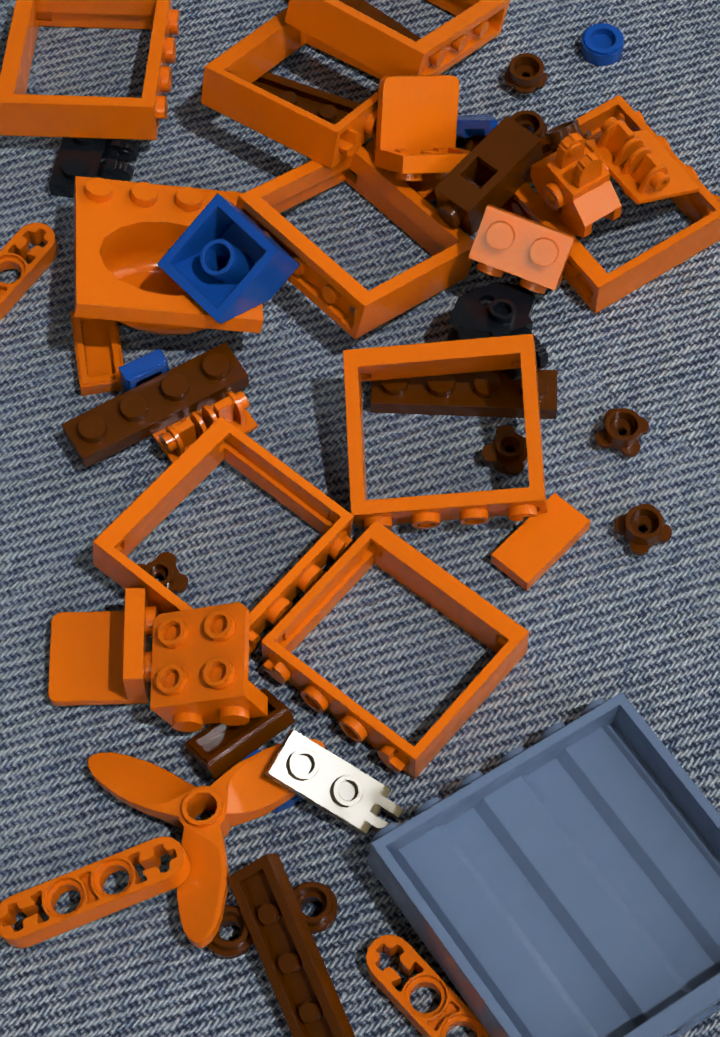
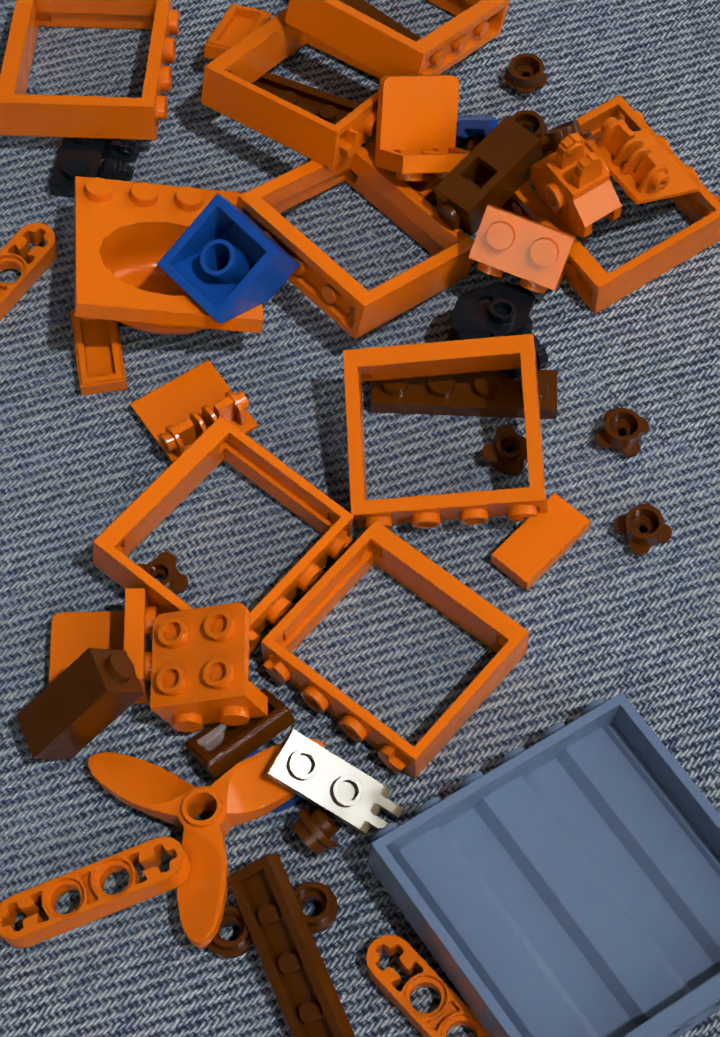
(79, 704): none -> reddish brown brick
(143, 369): blue tile -> none
(155, 405): reddish brown plate -> none
(233, 27): none -> orange tile
(316, 830): none -> reddish brown plate
(602, 44): blue tile -> none

